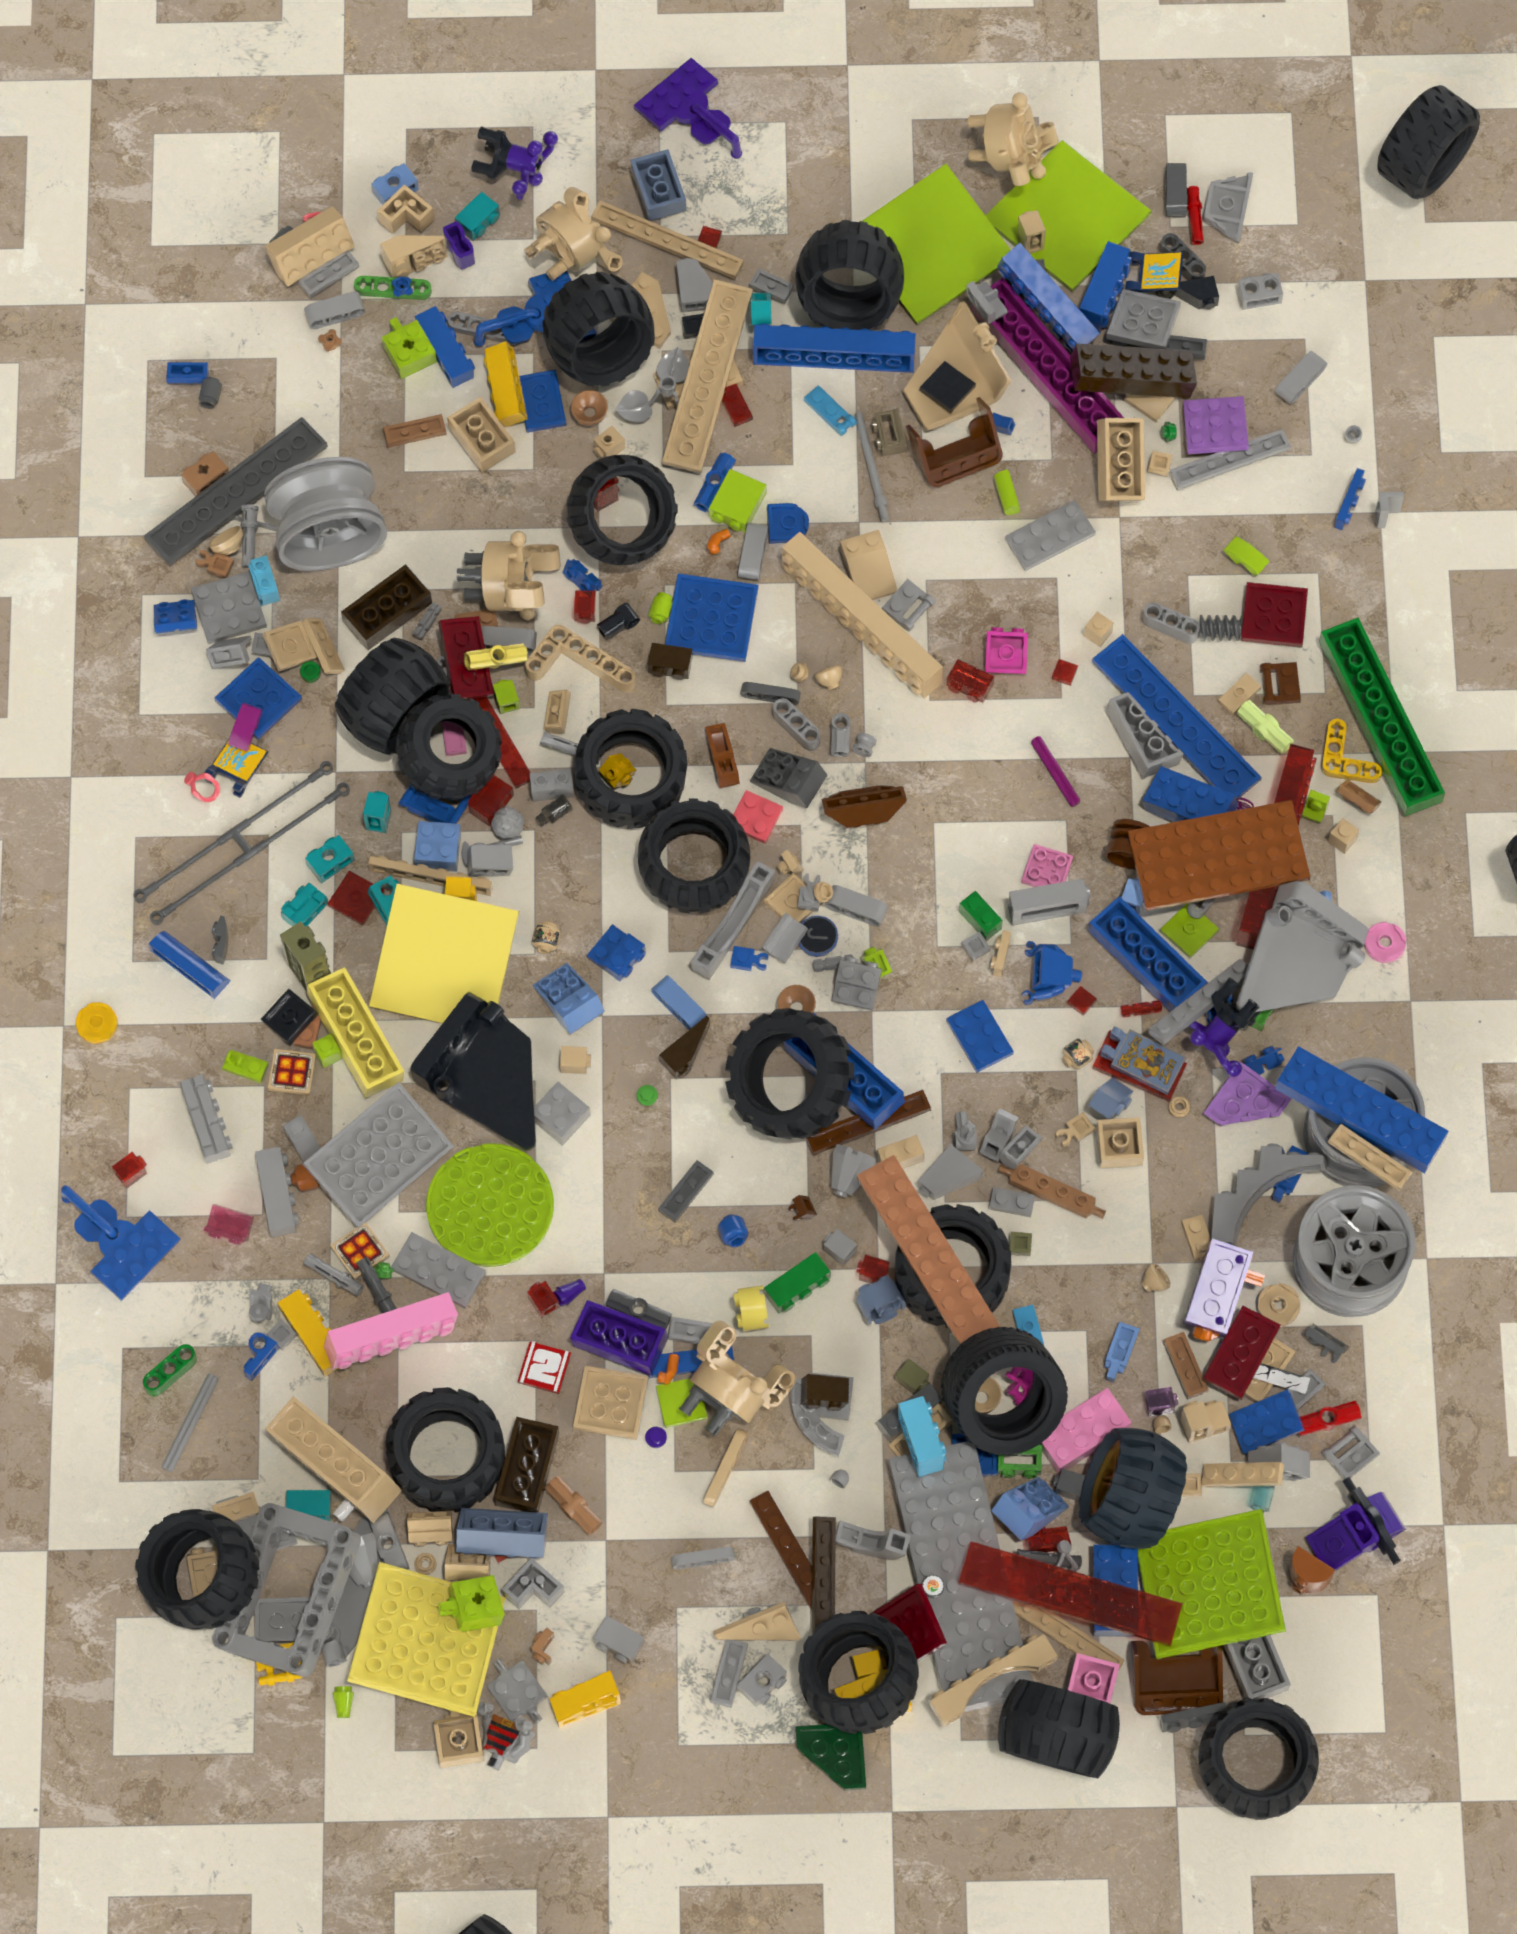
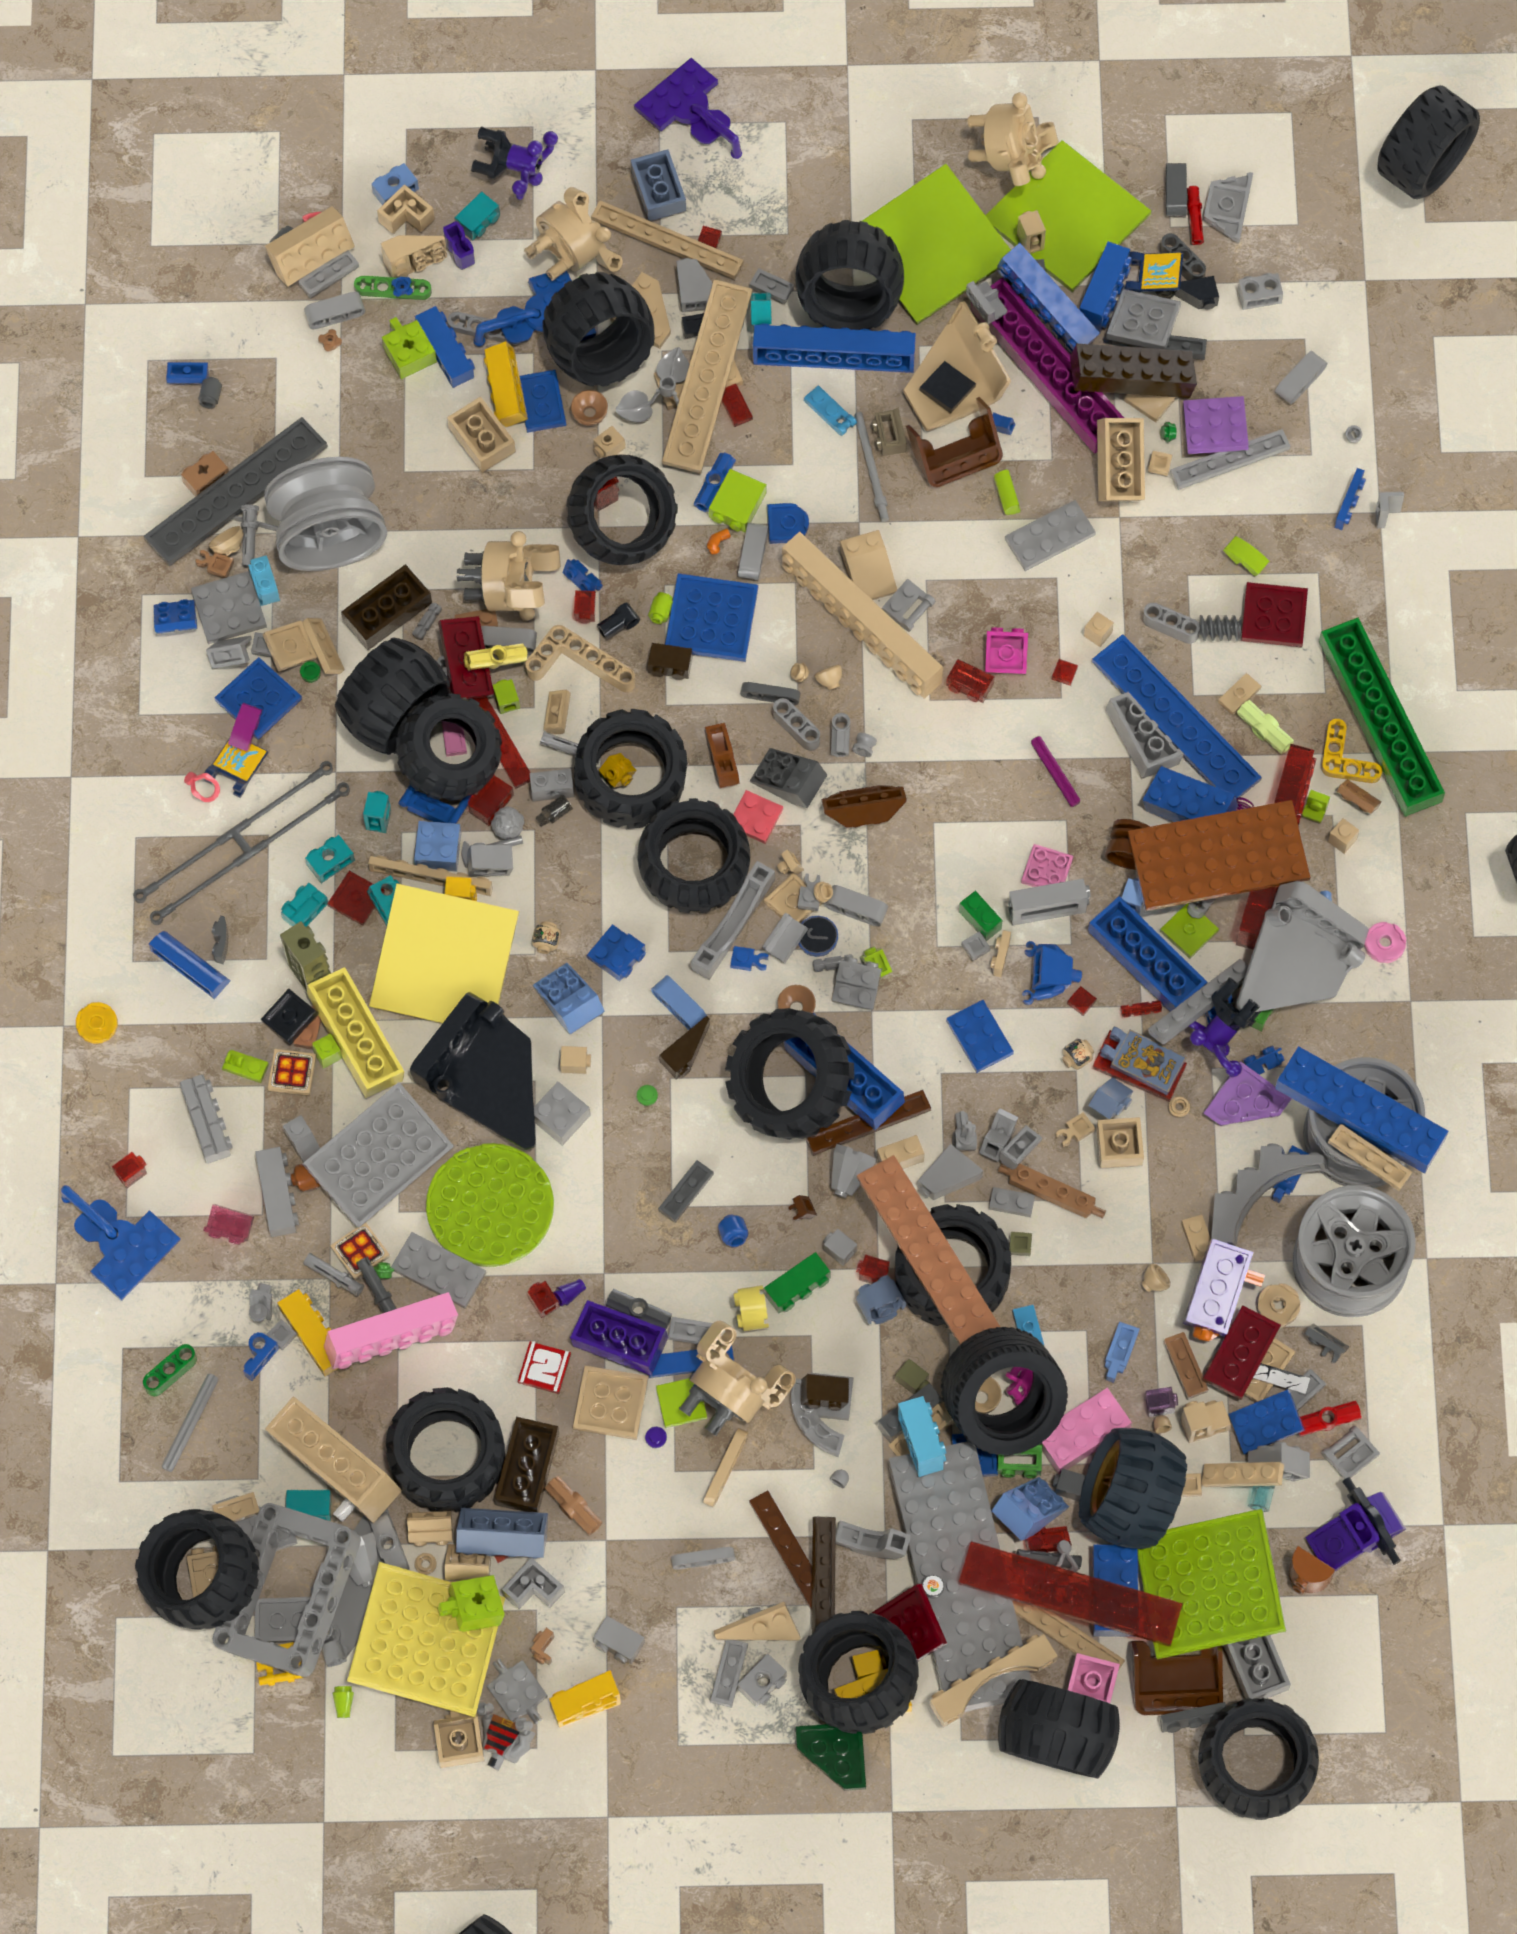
(414, 430): medium nougat tile -> none
(672, 1368): orange arm -> none
(1287, 683): reddish brown plate -> none

